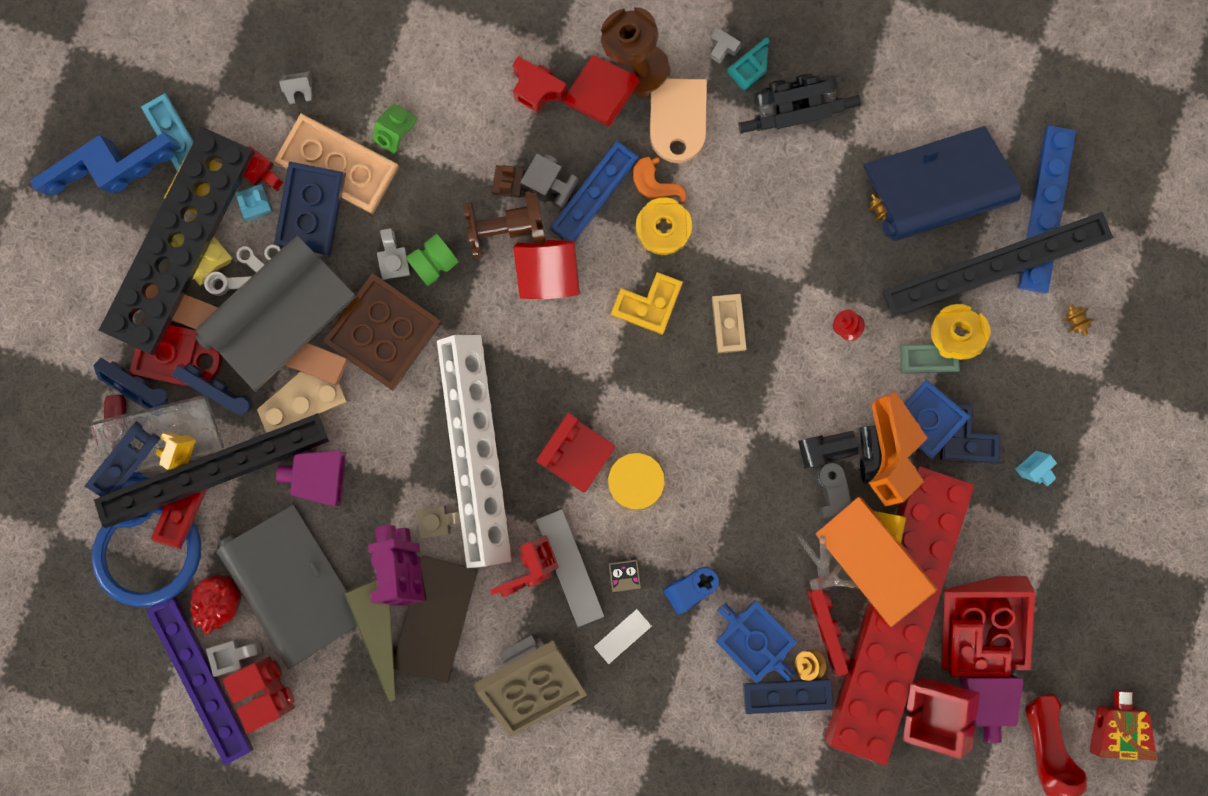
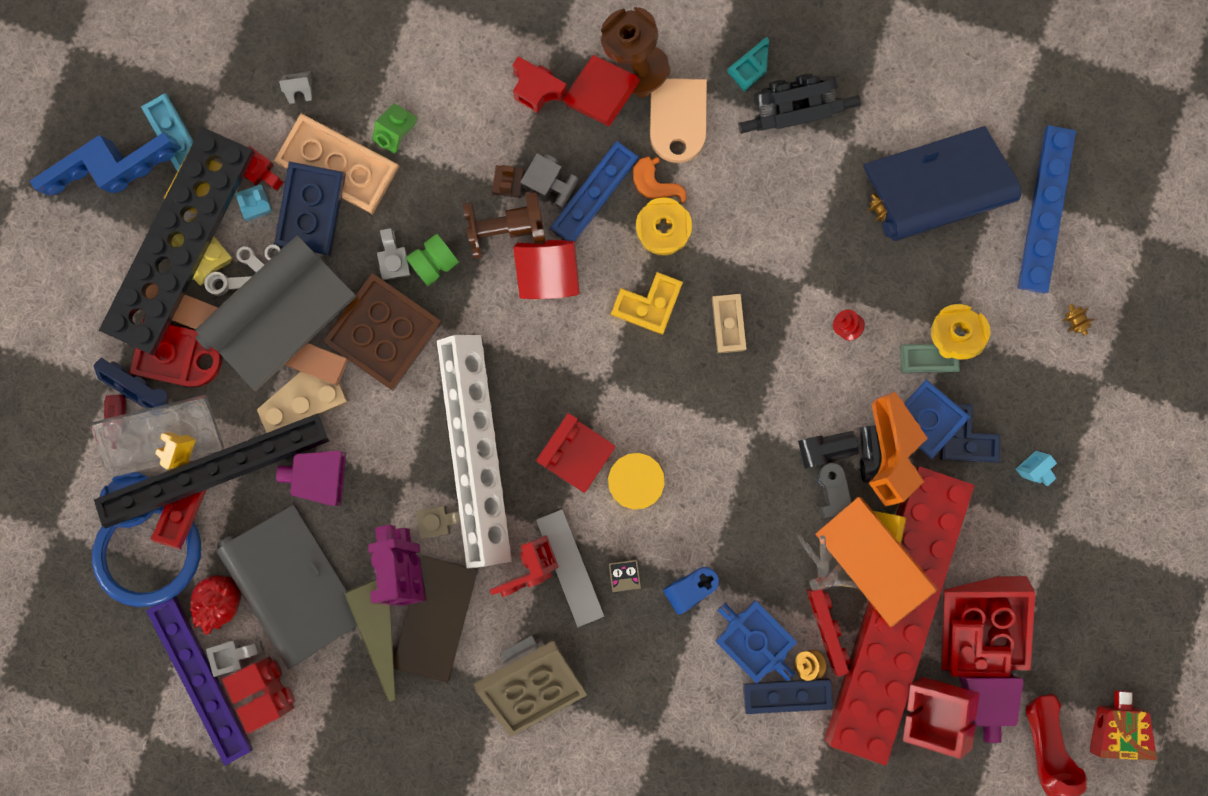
(122, 461): dark blue plate -> none
(213, 389): dark blue plate -> none
(622, 636): white sticker -> none
(724, 45): light grey tile -> none
(997, 265): black plate -> none

